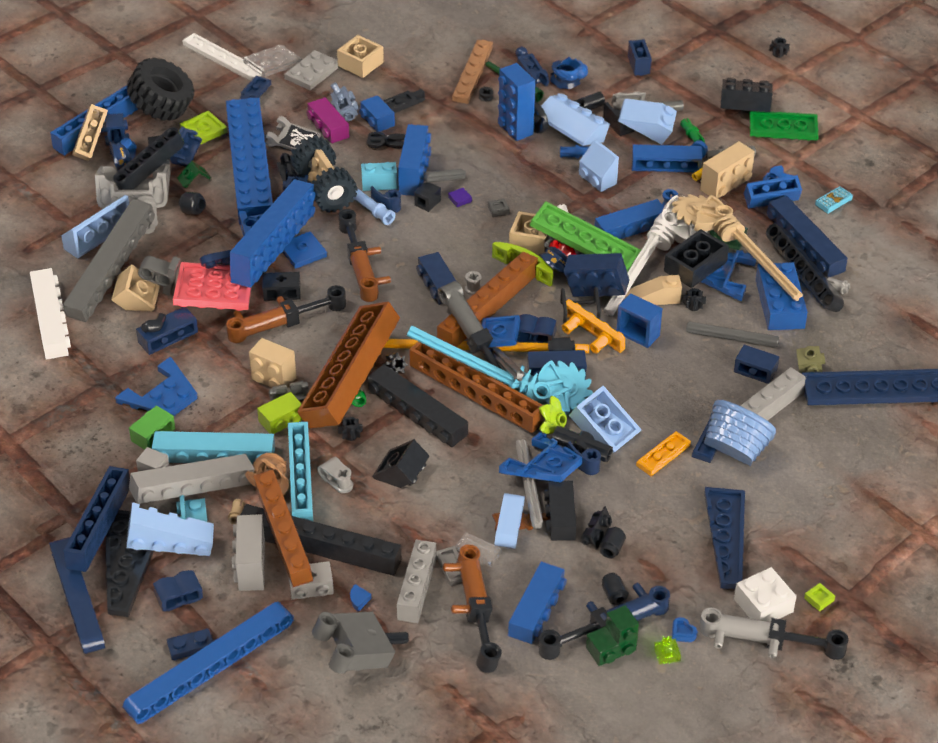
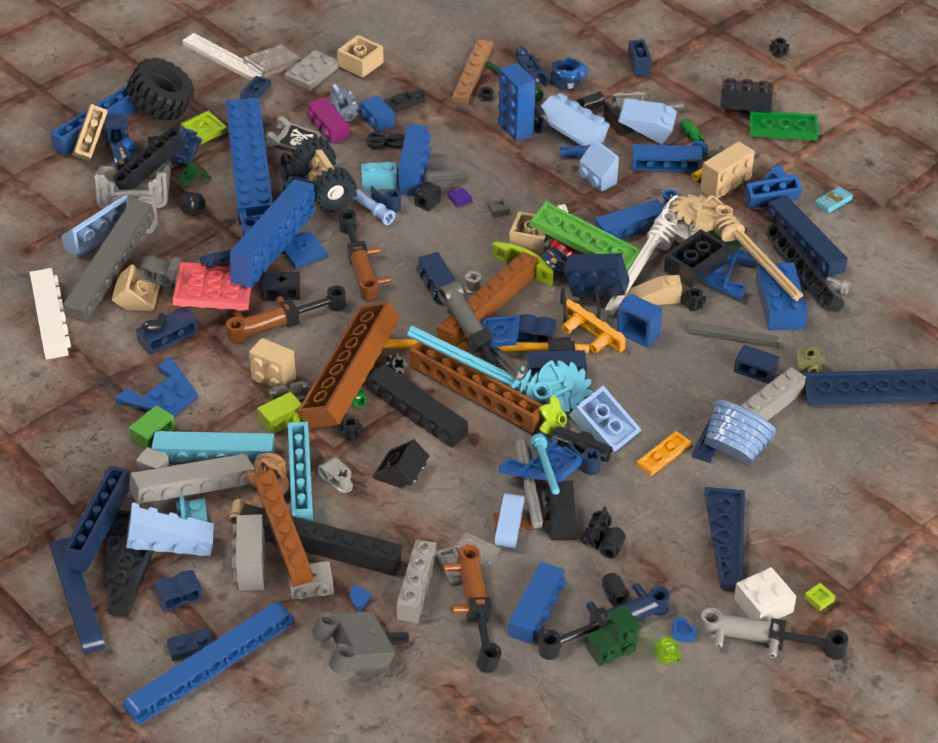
(539, 444): none -> medium azure piece

